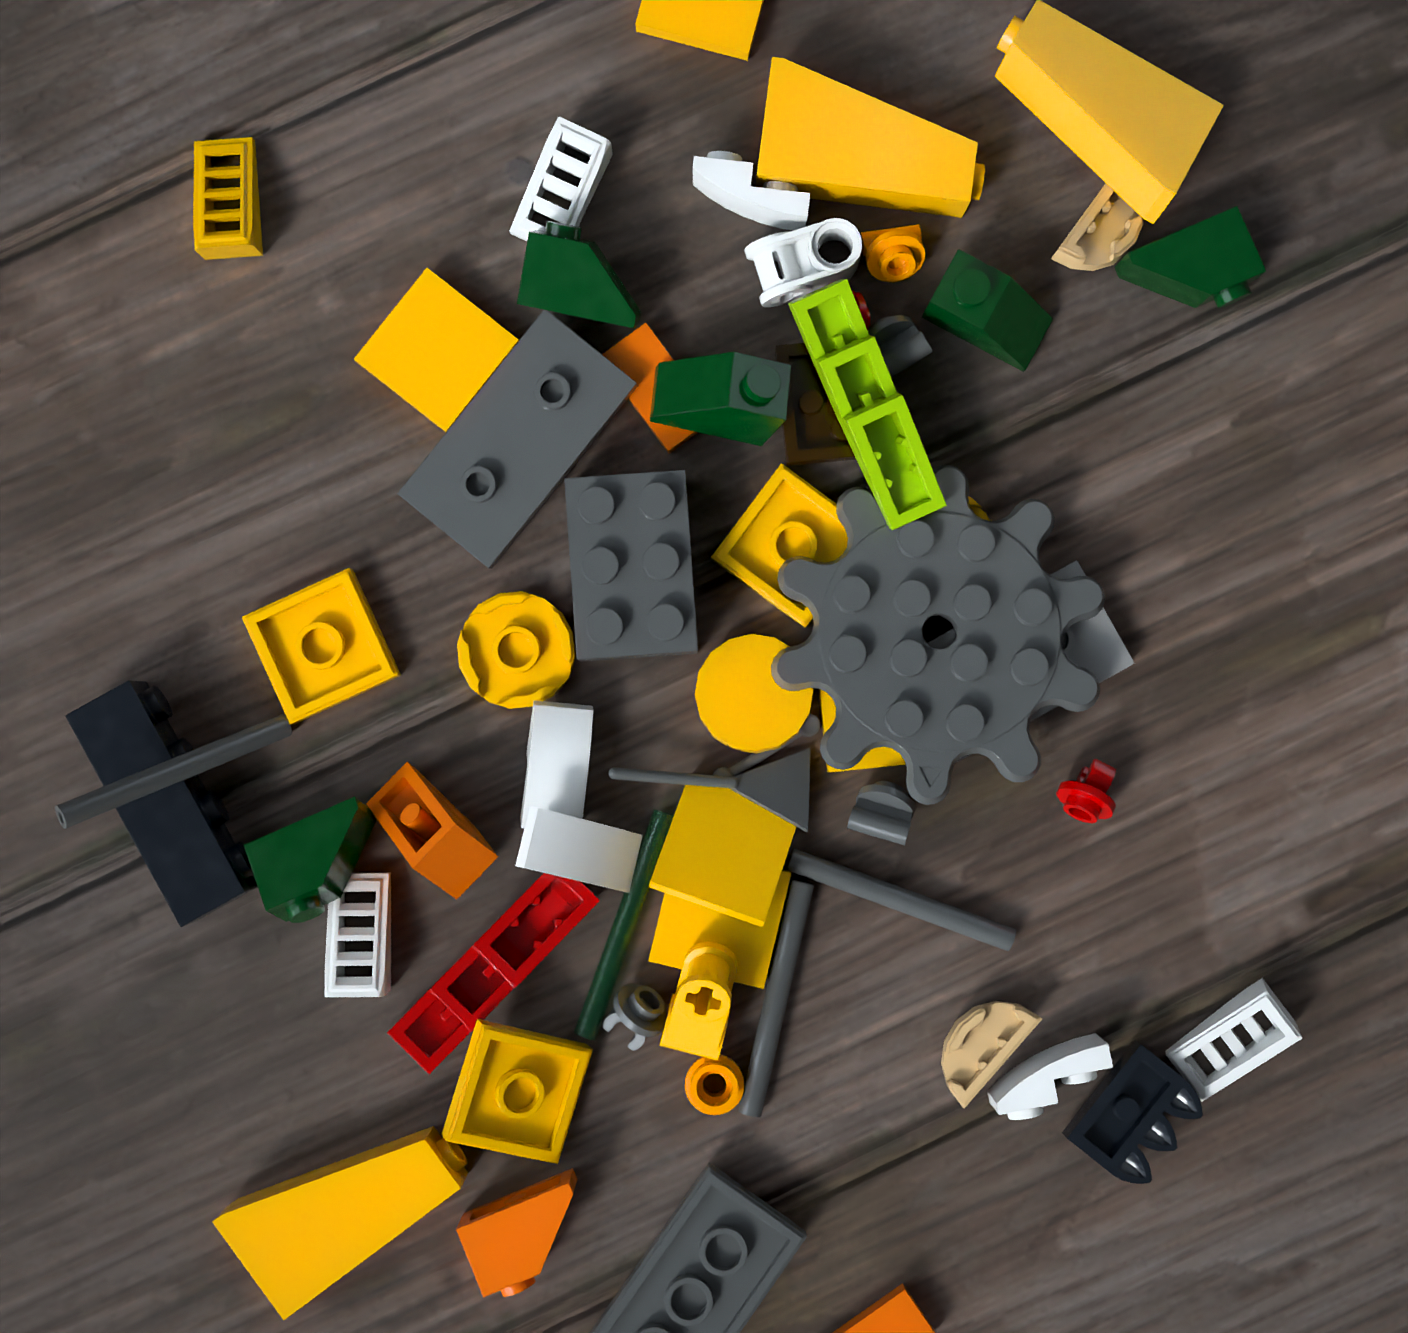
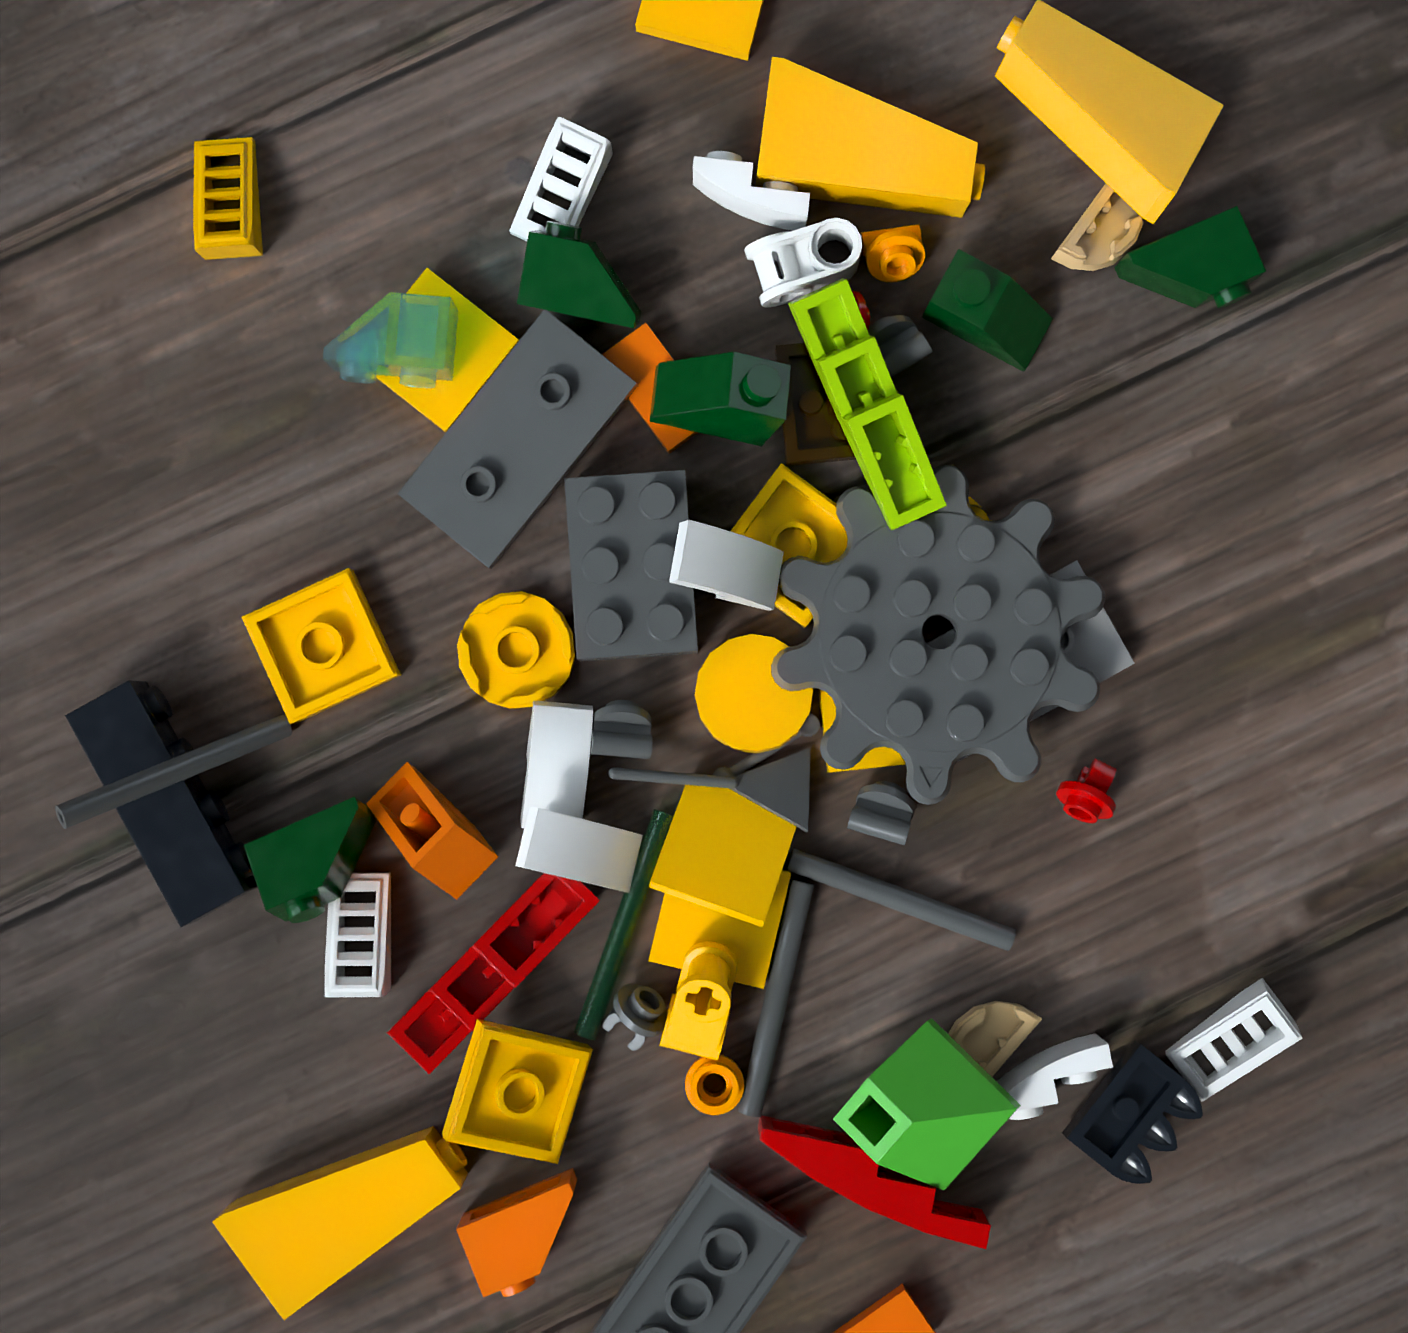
(401, 338): none -> clear light blue slope
(621, 731): none -> dark grey plate
(726, 565): none -> white slope
(845, 1168): none -> red slope
(927, 1109): none -> bright green slope

